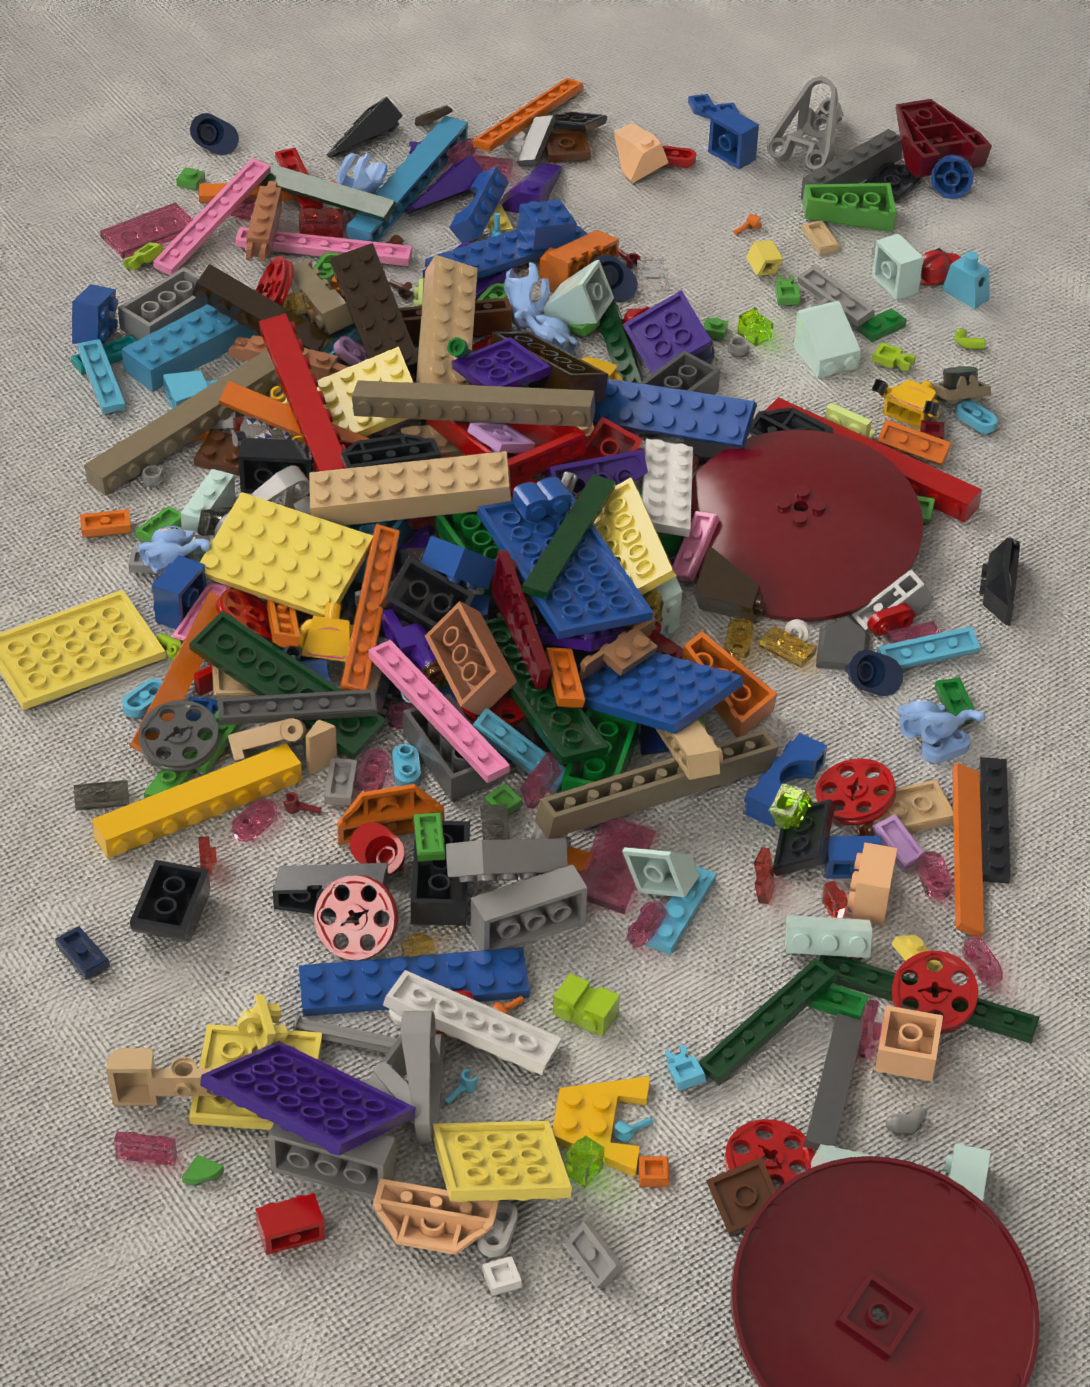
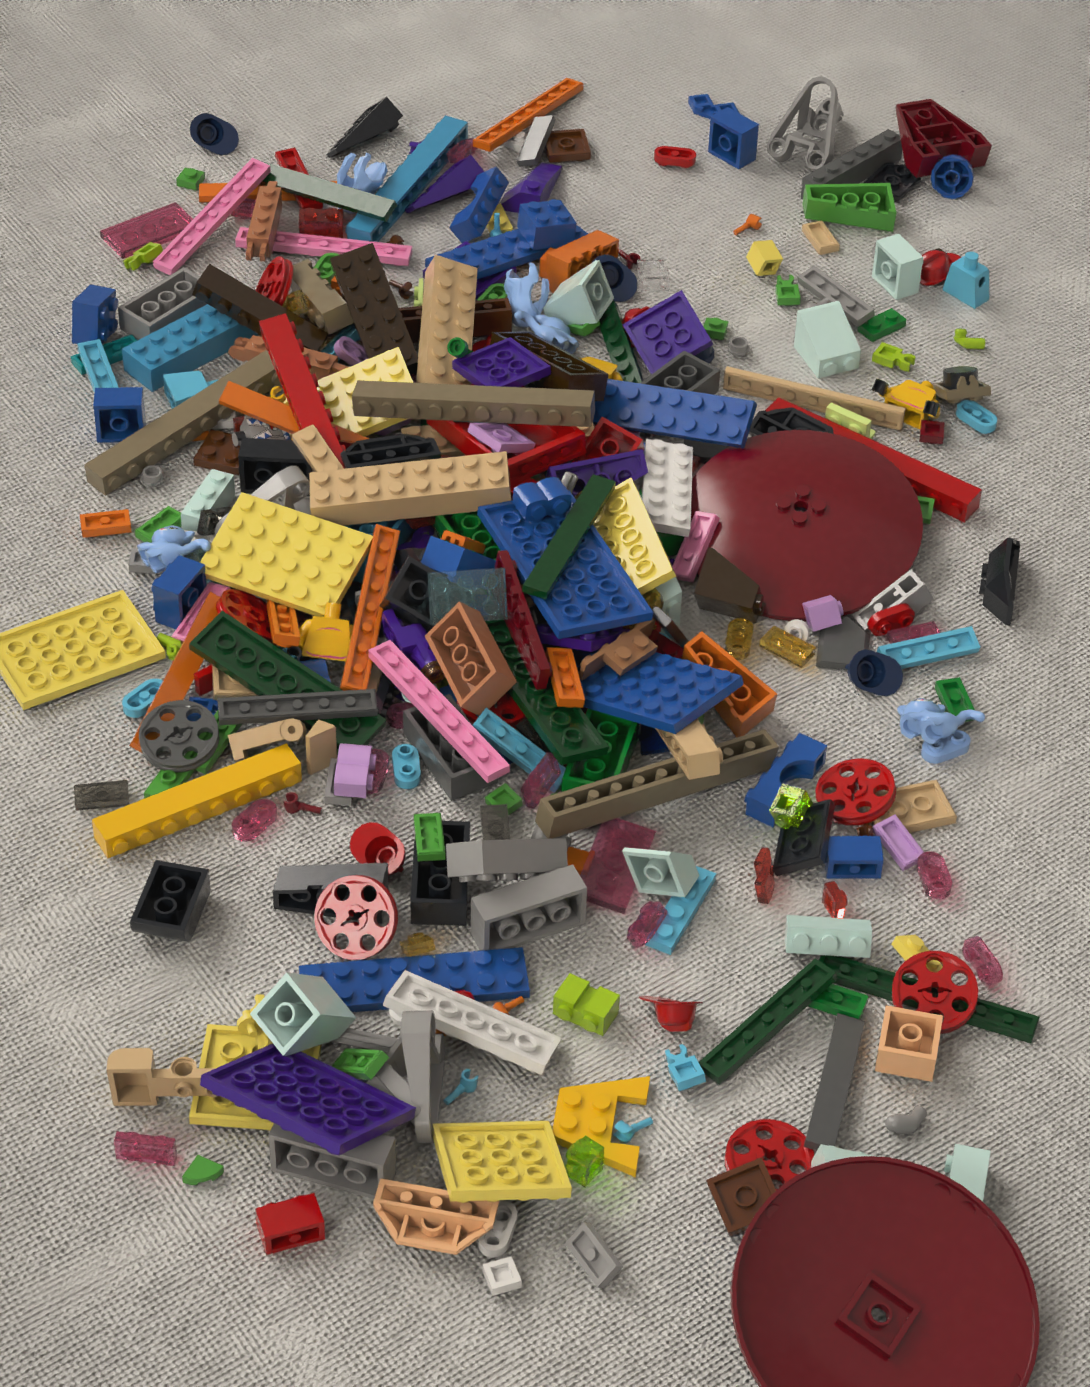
(82, 952): dark blue plate -> none
(118, 413): none -> blue brick
(206, 853): clear red plate -> none
(302, 1013): none -> light aqua slope
(315, 450): none -> tan plate
(353, 770): none -> lavender brick
(360, 1062): none -> bright green tile
(388, 807): orange wedge -> none
(433, 115): dark brown tile -> none
(463, 541): none -> orange tile
(476, 588): none -> clear light blue plate
(503, 164): clear pink plate -> none
(578, 121): black tile -> none
(638, 152): light nougat wedge -> none
(653, 1171): orange tile -> none
(669, 627): none -> black tile
(673, 1014): none -> red piece
(755, 327): clear neon green brick -> none
(811, 397): none -> tan tile
(823, 612): none -> lavender brick
(870, 1029): clear pink plate -> none
(872, 883): light nougat brick -> none
(914, 442): orange plate -> none
(967, 850): orange tile -> none
(994, 820): black plate -> none

